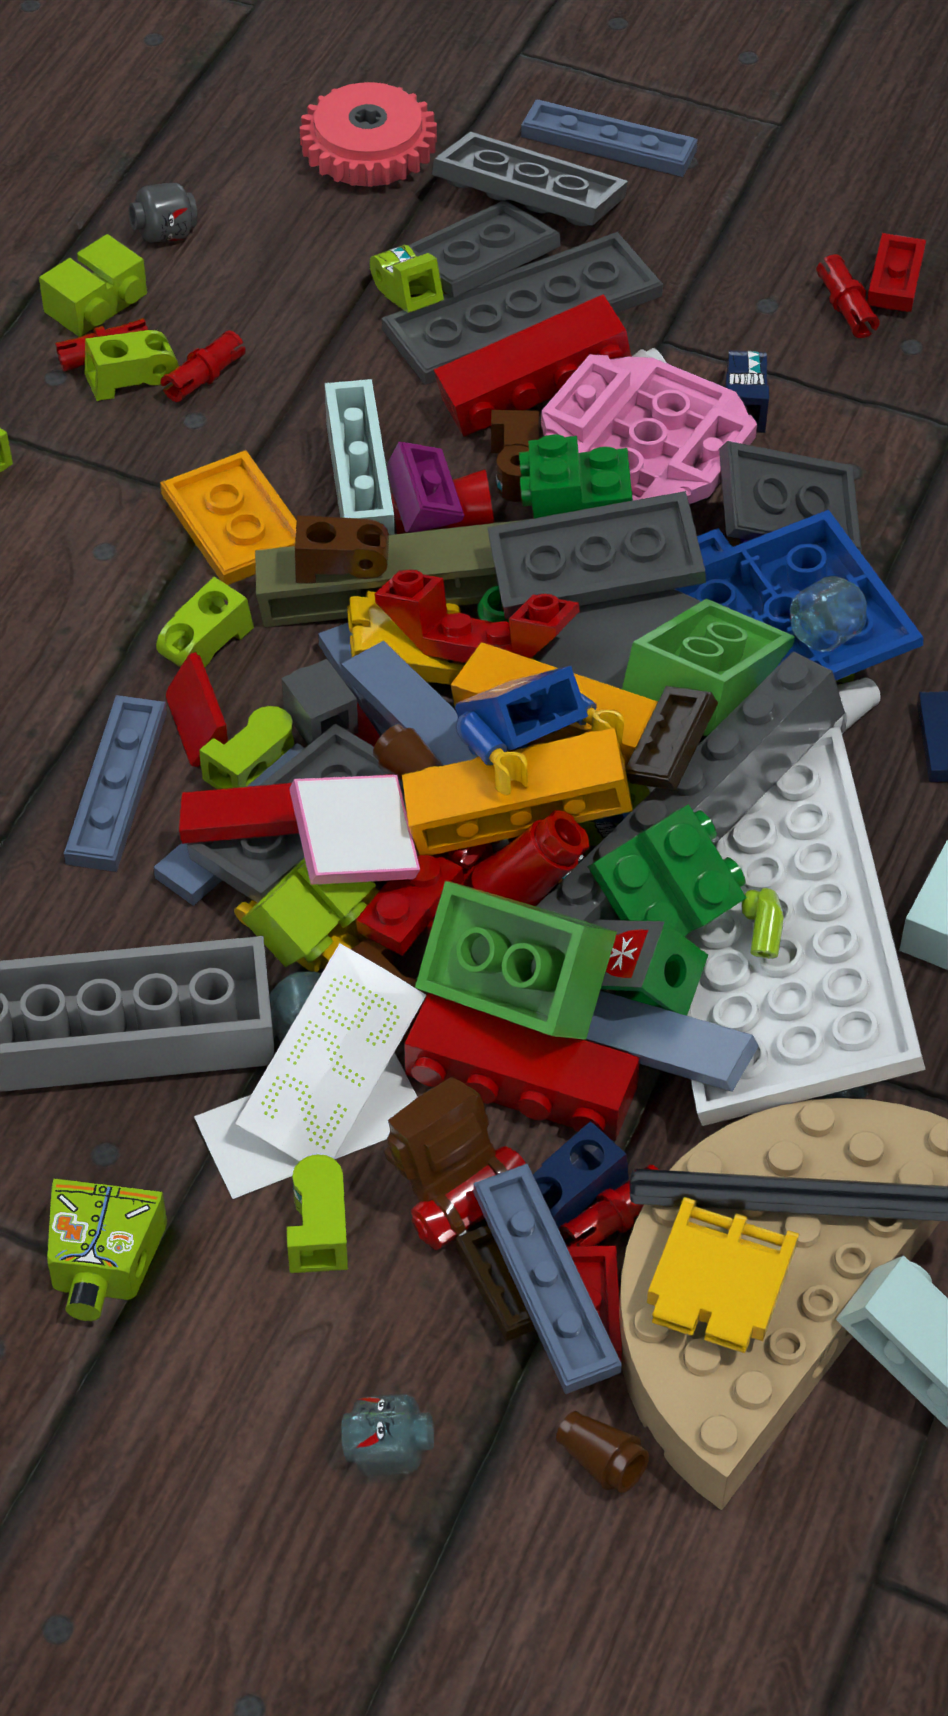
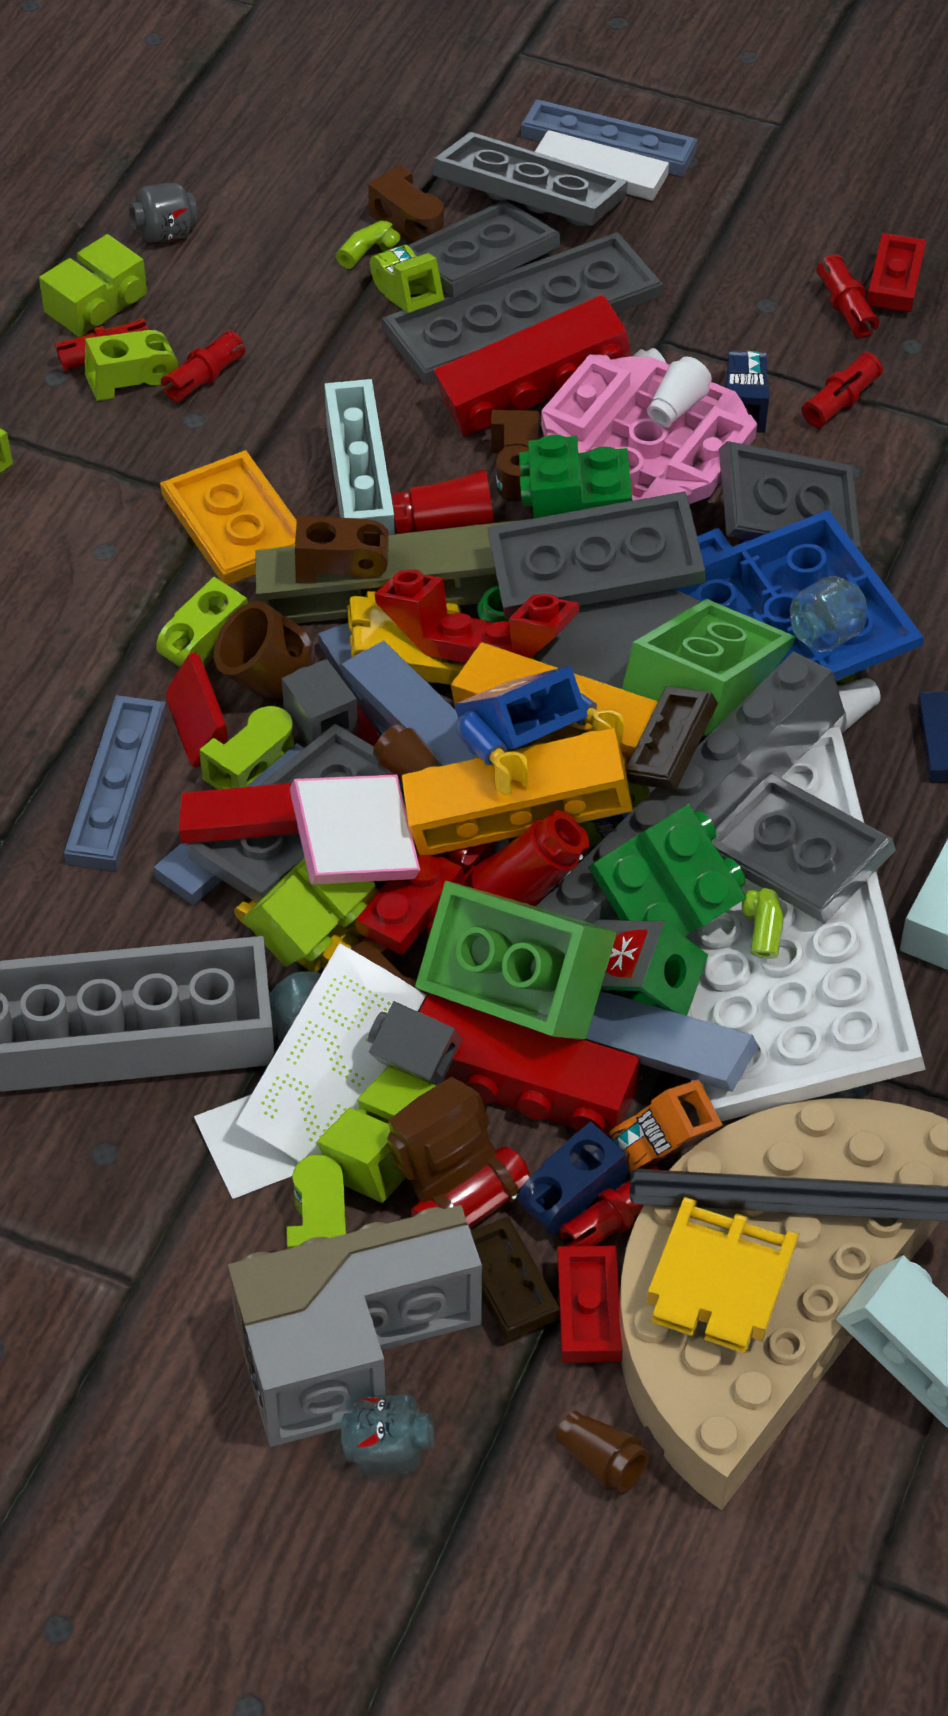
(101, 1242): lime torso -> none
(261, 648): none -> reddish brown piece
(328, 1308): none -> light grey piece
(360, 1135): none -> lime piece
(364, 239): none -> lime arm
(368, 134): coral gear -> none
(405, 206): none -> reddish brown leg
(413, 1043): none -> dark grey brick
(423, 487): magenta slope -> none
(547, 1279): sand blue tile -> none
(643, 173): none -> white tile
(665, 1127): none -> orange leg
(680, 389): none -> white cone
(801, 847): none -> dark grey tile
(826, 405): none -> red pin

